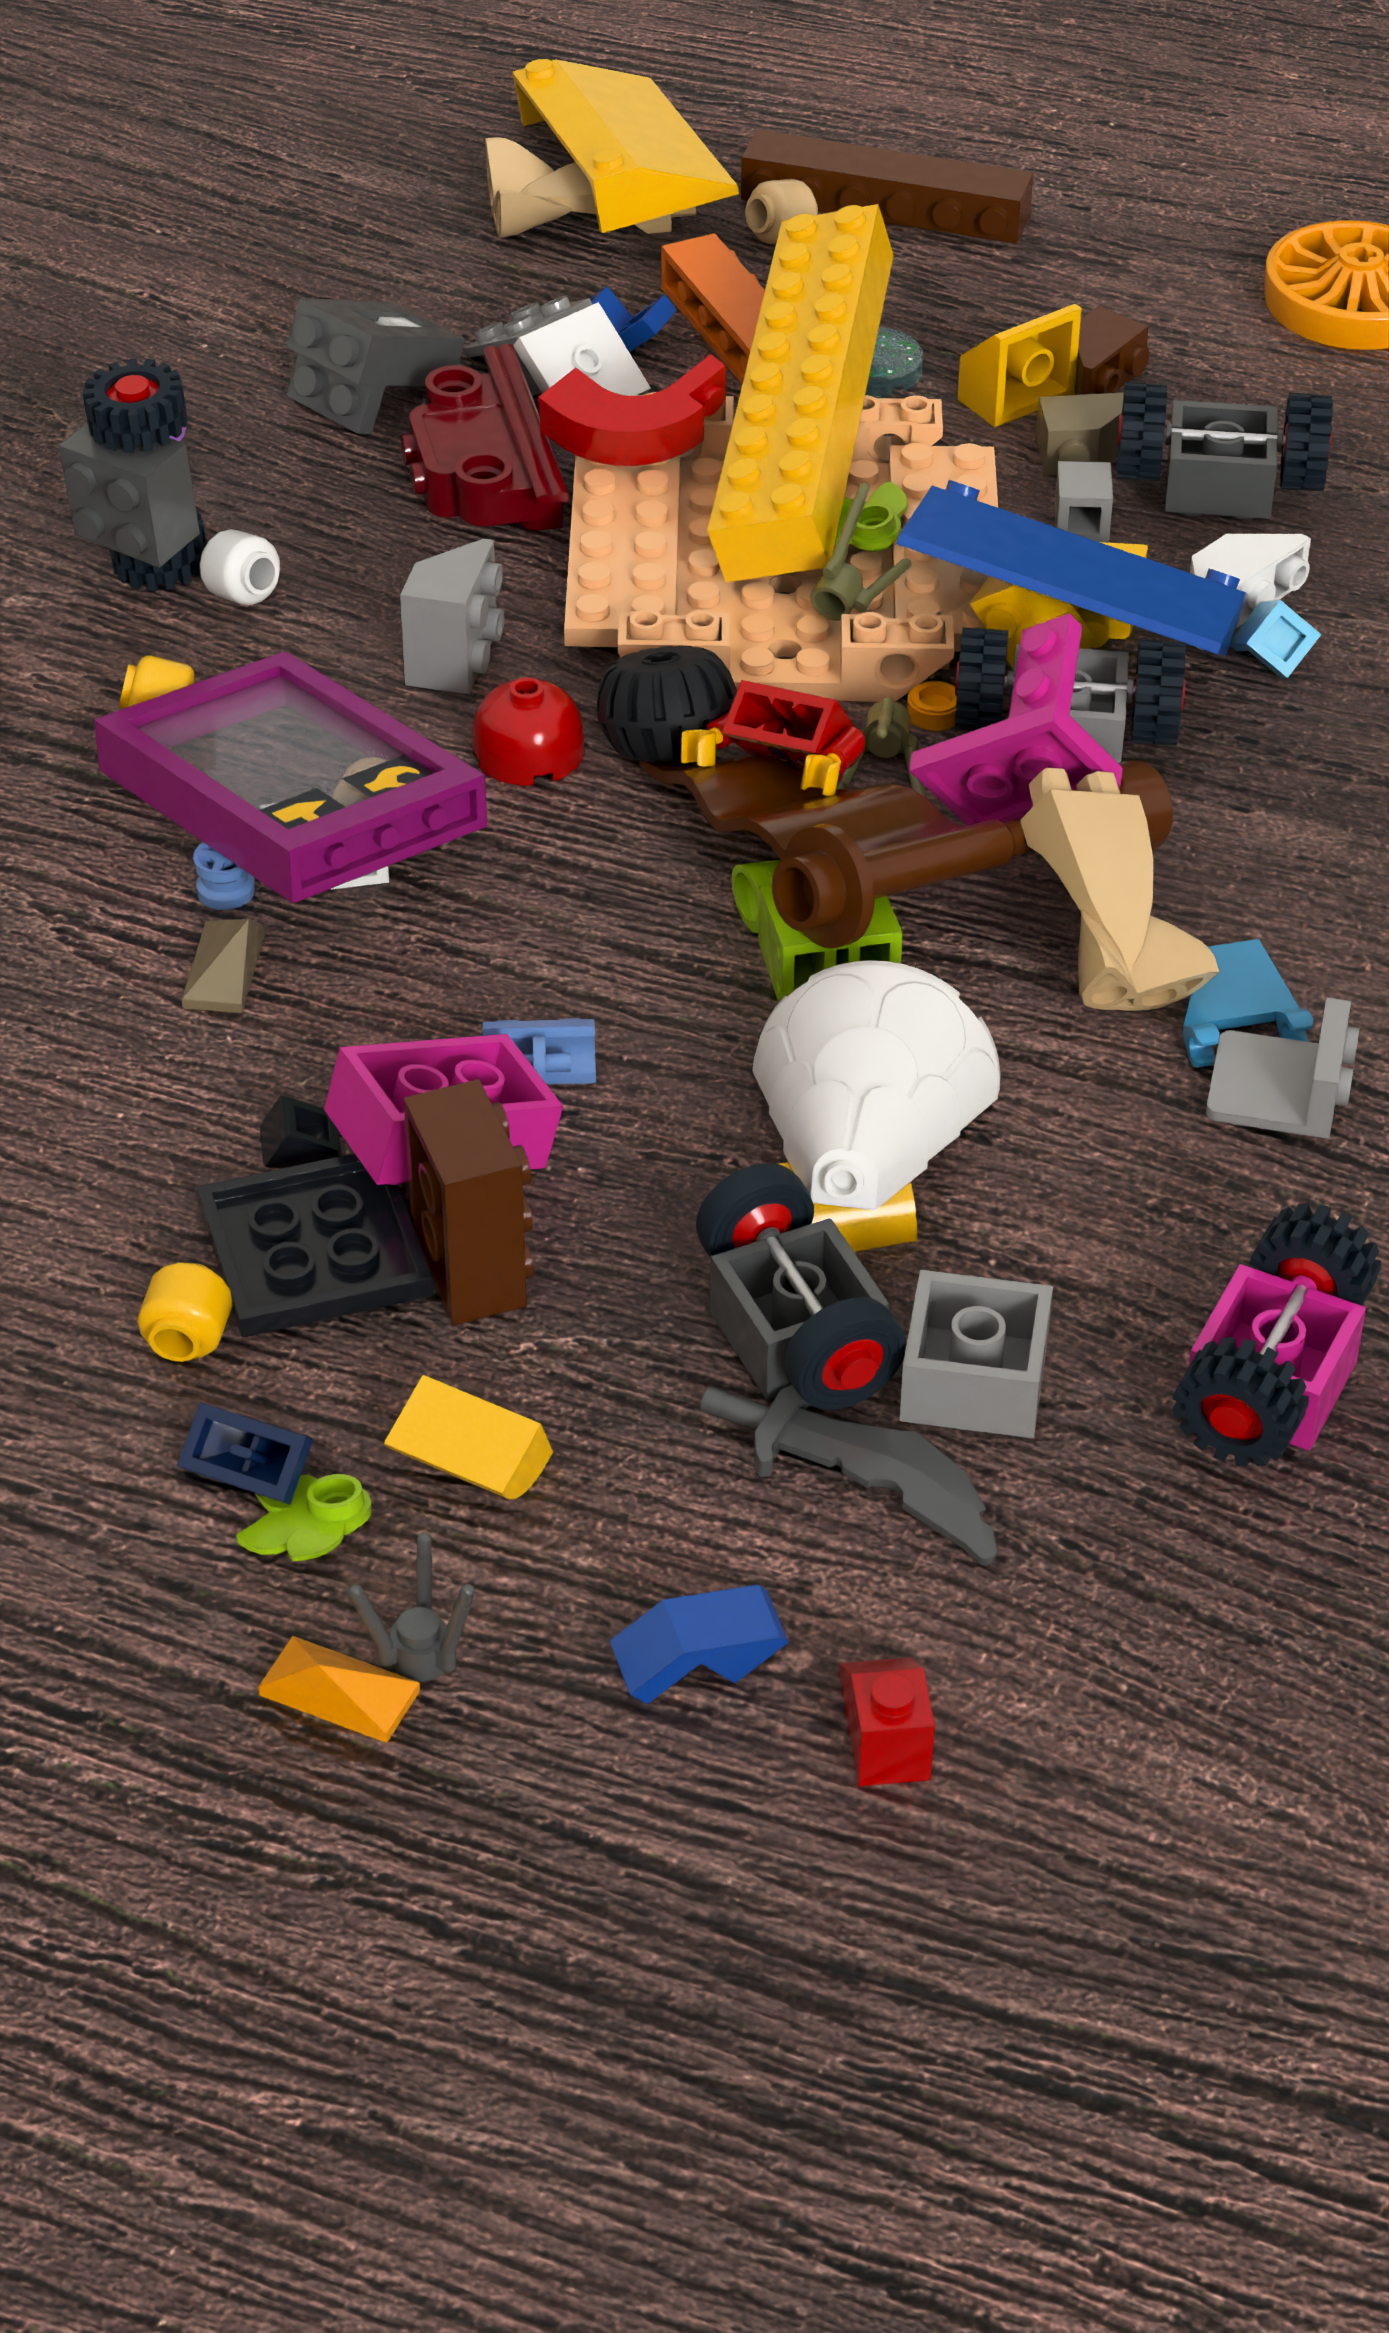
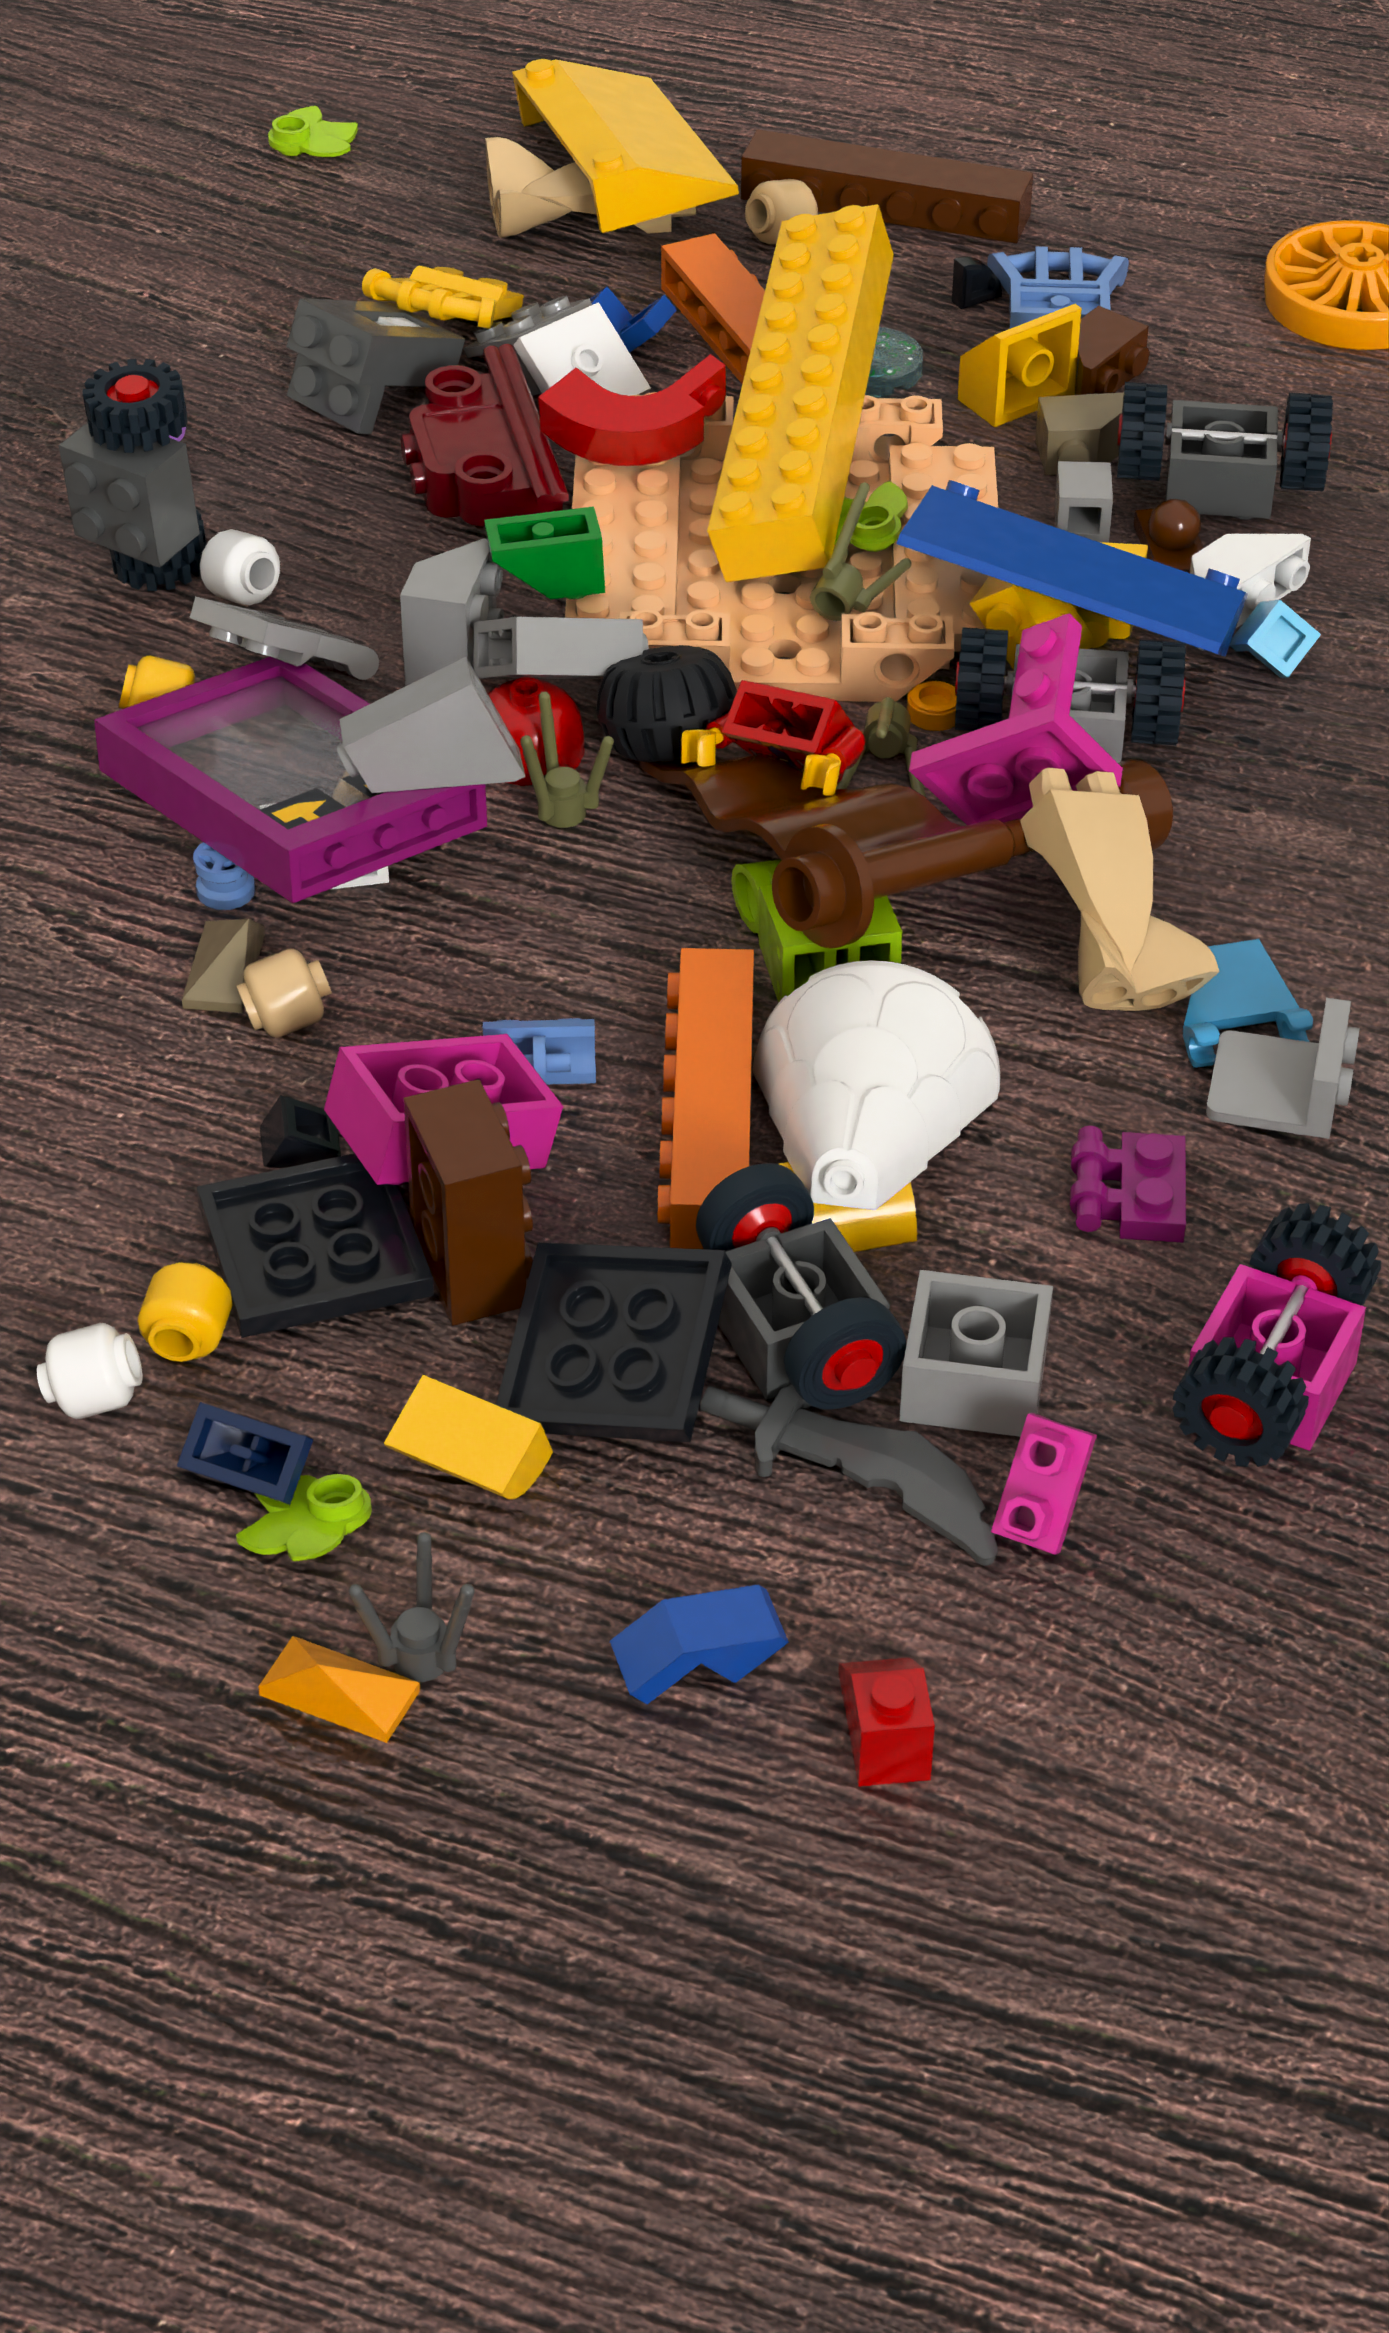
(90, 1370): none -> white head
(283, 992): none -> tan head
(284, 639): none -> light grey plate
(307, 133): none -> lime plate
(431, 736): none -> light grey slope
(444, 294): none -> yellow plate
(551, 551): none -> green slope
(554, 646): none -> light grey slope
(562, 793): none -> olive plant
(615, 1340): none -> black plate
(709, 1083): none -> orange brick
(973, 283): none -> black tile
(1042, 295): none -> medium blue plate
(1043, 1483): none -> dark pink hips
(1151, 1184): none -> magenta plate
(1170, 533): none -> reddish brown tile

